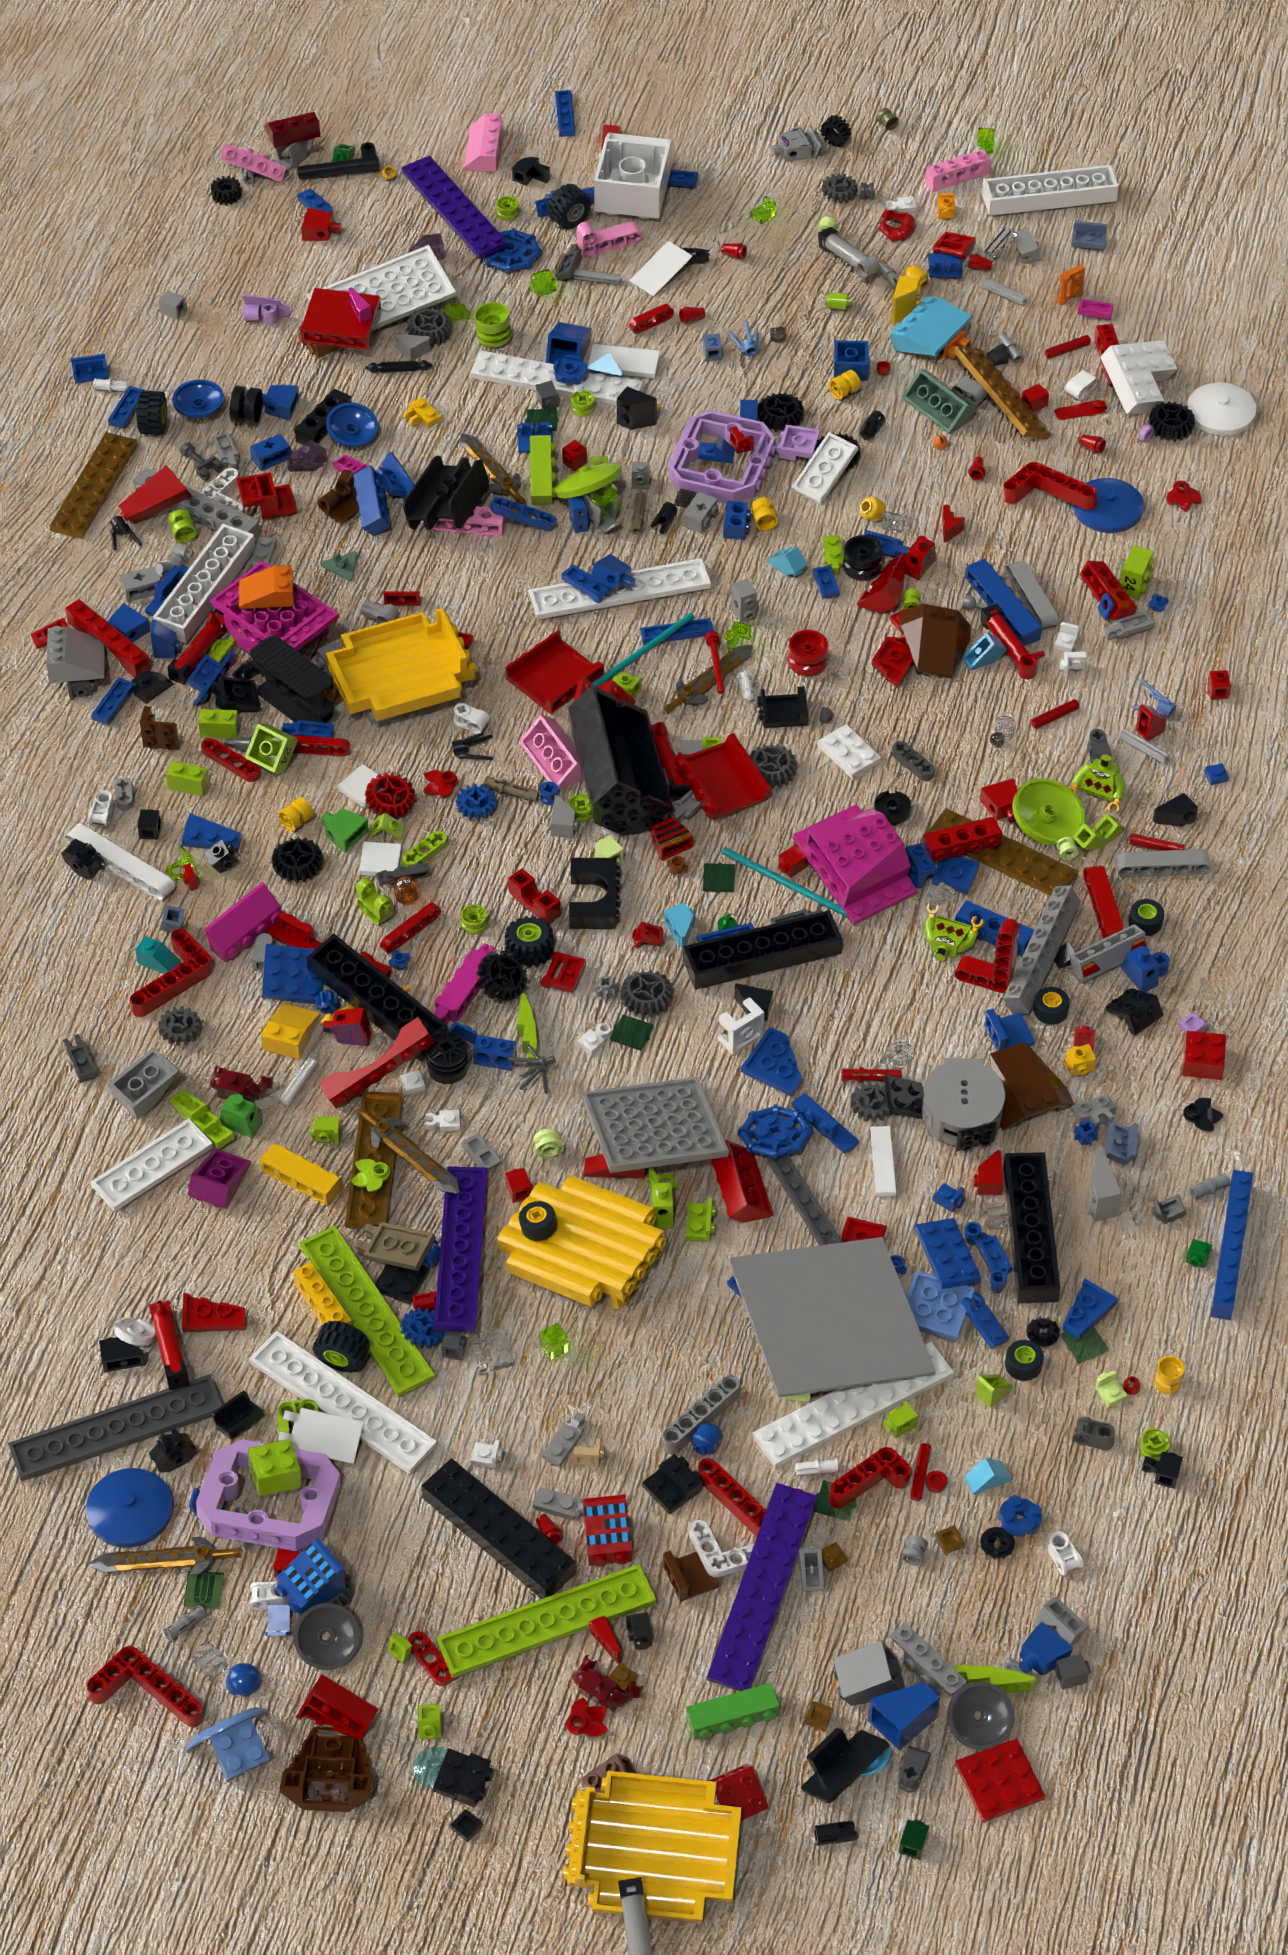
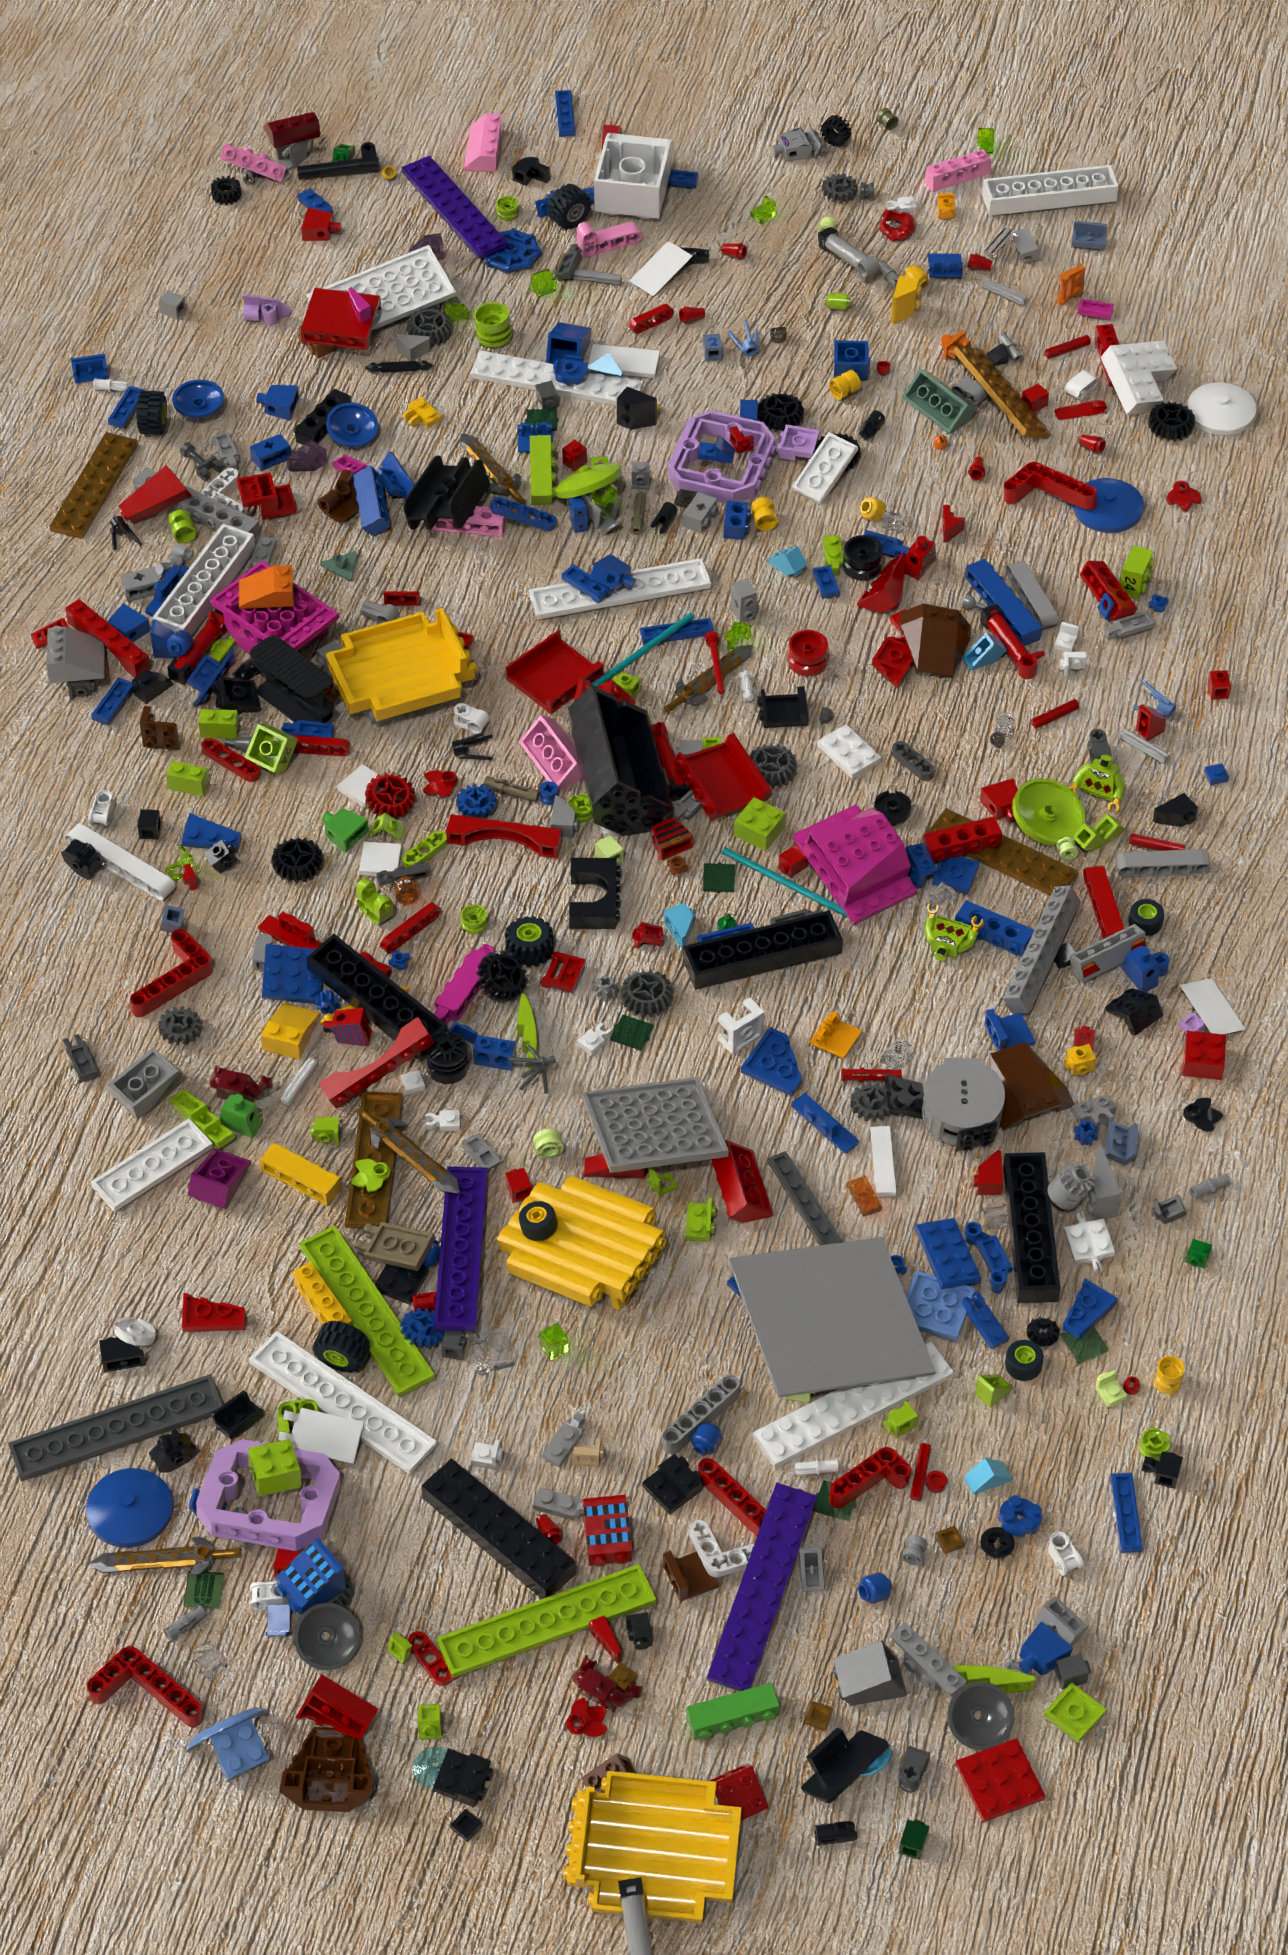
(127, 793): light grey beam -> none
(156, 955): teal slope -> none
(169, 1345): red piece -> none
(179, 643): none -> blue head
(243, 923): dark pink slope -> none
(243, 1679): blue hair -> none
(246, 405): black wheel -> none
(295, 814): yellow wheel -> none
(466, 830): none -> red arch
(523, 888): red arch -> none
(582, 403): lime wheel -> none
(662, 1199): lime torso -> none
(759, 824): none -> lime brick
(761, 997): black slope -> none
(768, 1143): blue plate -> none
(833, 1557): pearl gold plate -> none
(835, 1036): none -> light orange hinge
(860, 1229): red tile -> none
(864, 1196): none -> clear orange plate
(875, 1588): none -> blue head
(904, 1713): blue slope -> none
(911, 598): lime wheel -> none
(929, 327): medium azure slope -> none
(949, 1197): blue bracket -> none
(954, 244): red plate -> none
(996, 975): red beam -> none
(1051, 1005): black wheel -> none
(1071, 1185): none -> light grey gear
(1075, 1712): none -> lime plate
(1089, 1242): none -> white plate
(1093, 1433): dark grey piece -> none
(1126, 1513): none -> blue tile
(1146, 432): lavender tile -> none
(1212, 1007): none -> white sticker
(1231, 1245): blue brick -> none

